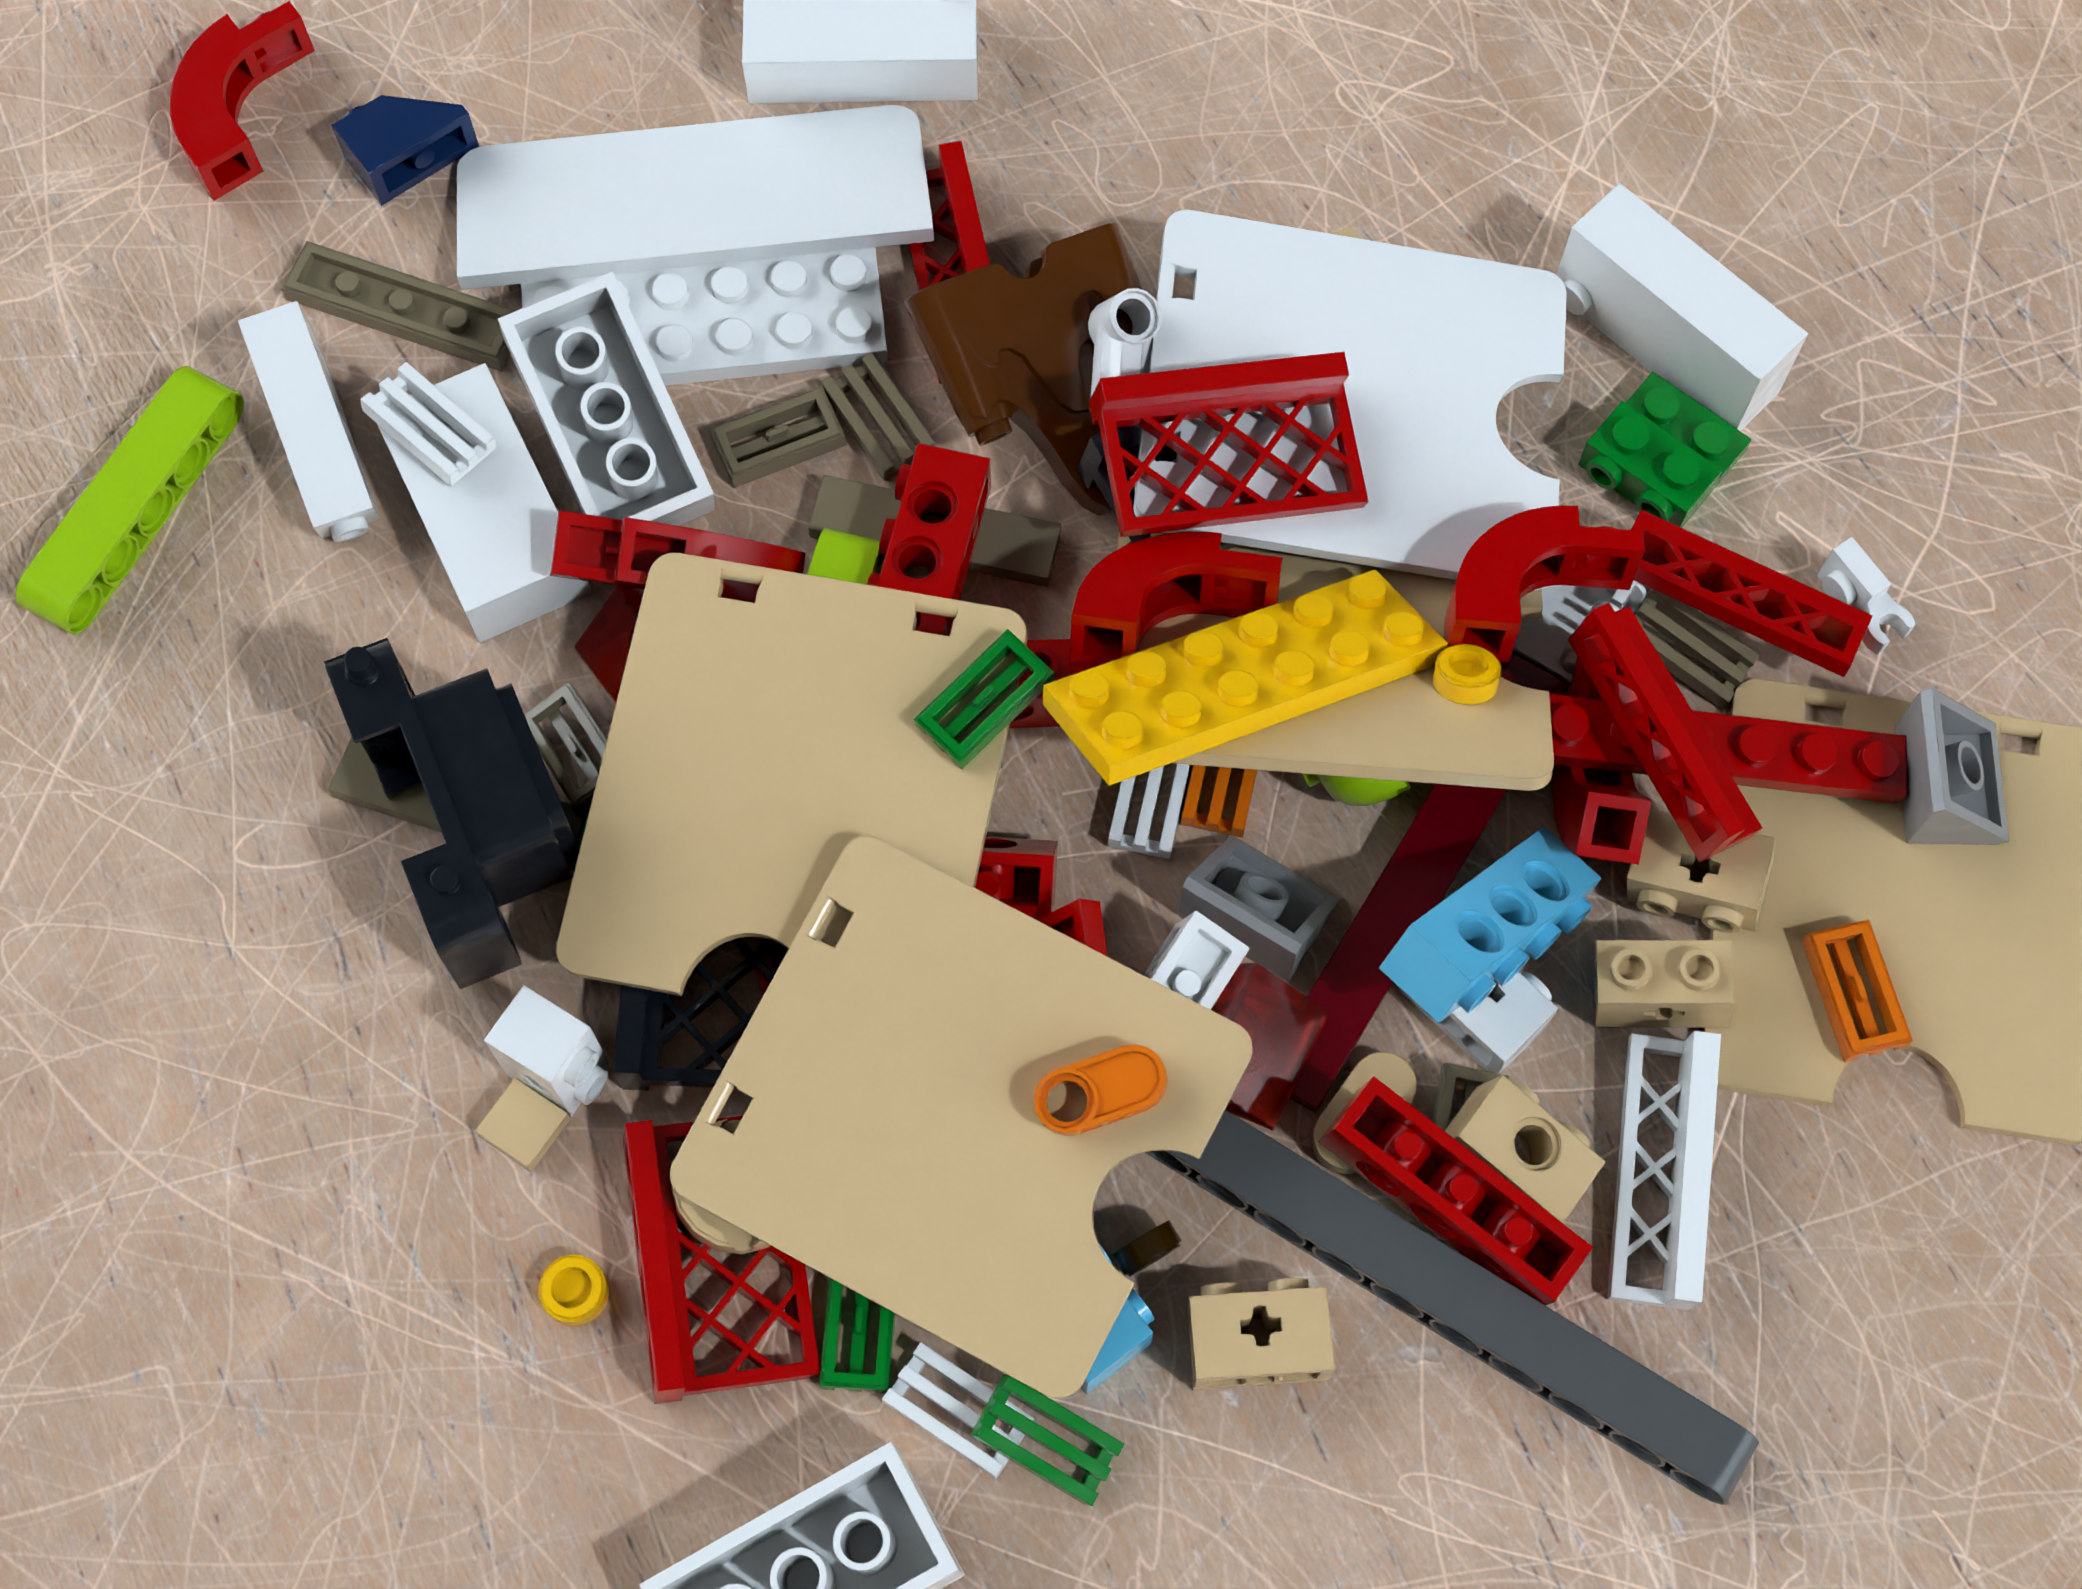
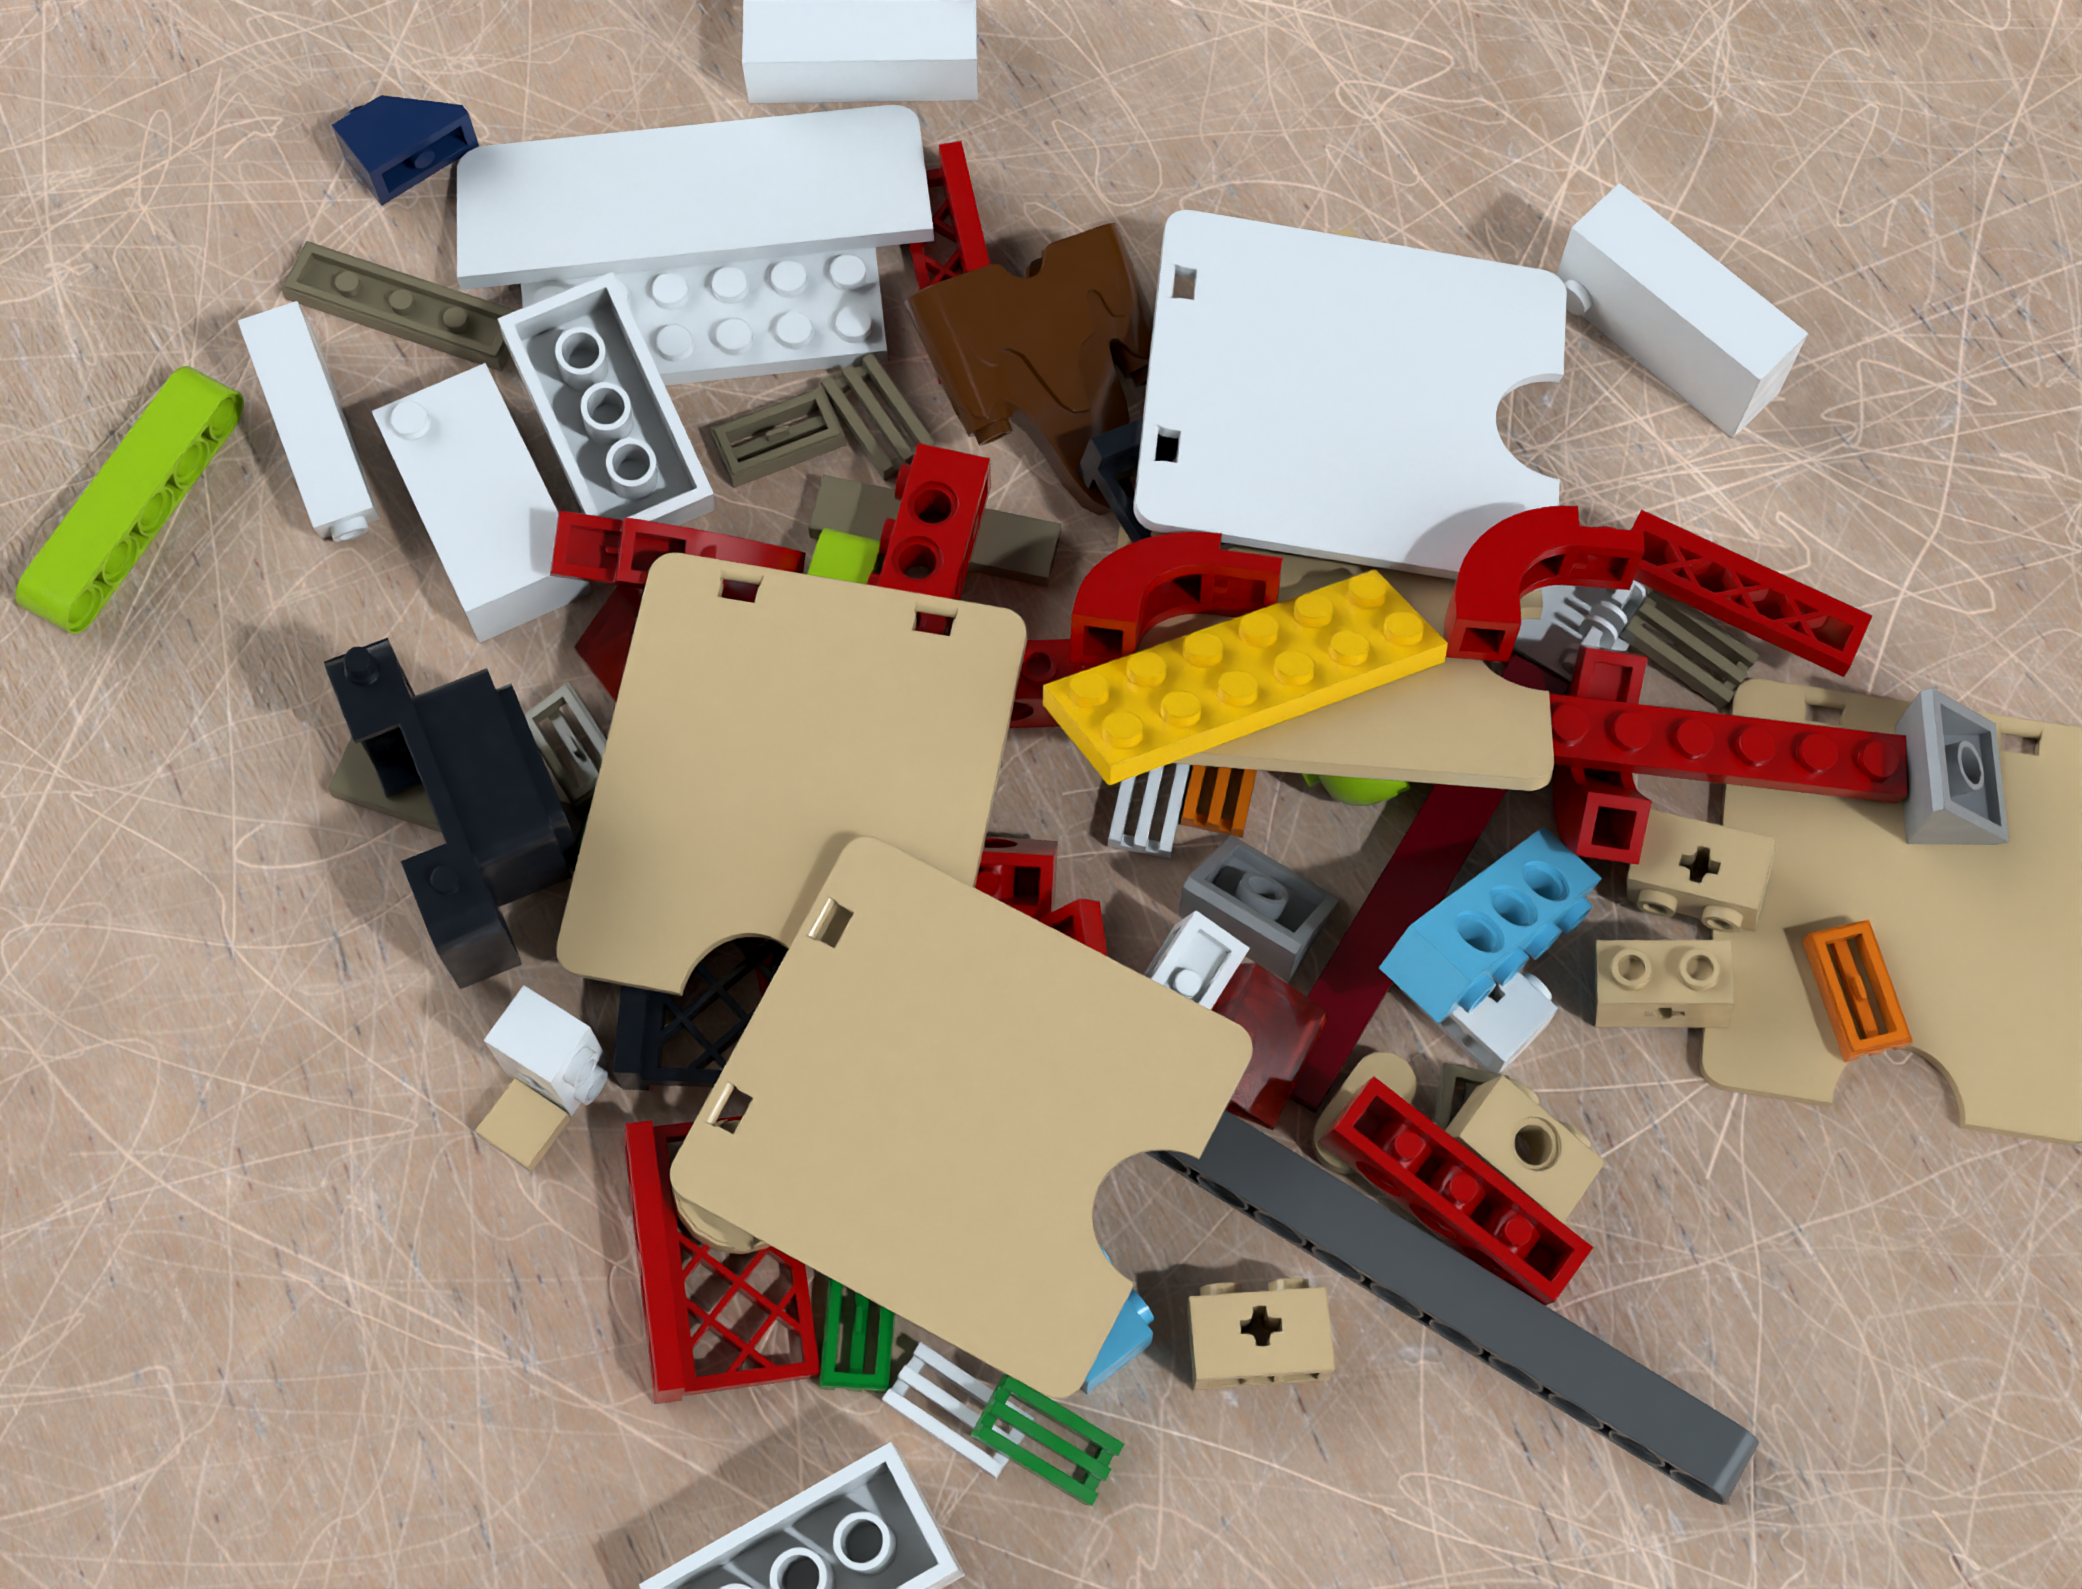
(214, 83): red arch -> none
(395, 392): white tile -> none
(573, 1290): yellow tile -> none
(946, 738): green tile -> none
(1115, 350): white piece -> none
(1116, 1088): orange piece -> none
(1147, 1249): dark brown tile -> none
(1208, 395): red fence -> none
(1466, 674): yellow tile -> none
(1662, 451): green plate -> none
(1663, 731): red fence -> none
(1690, 1170): white fence -> none
(1860, 583): white plate -> none

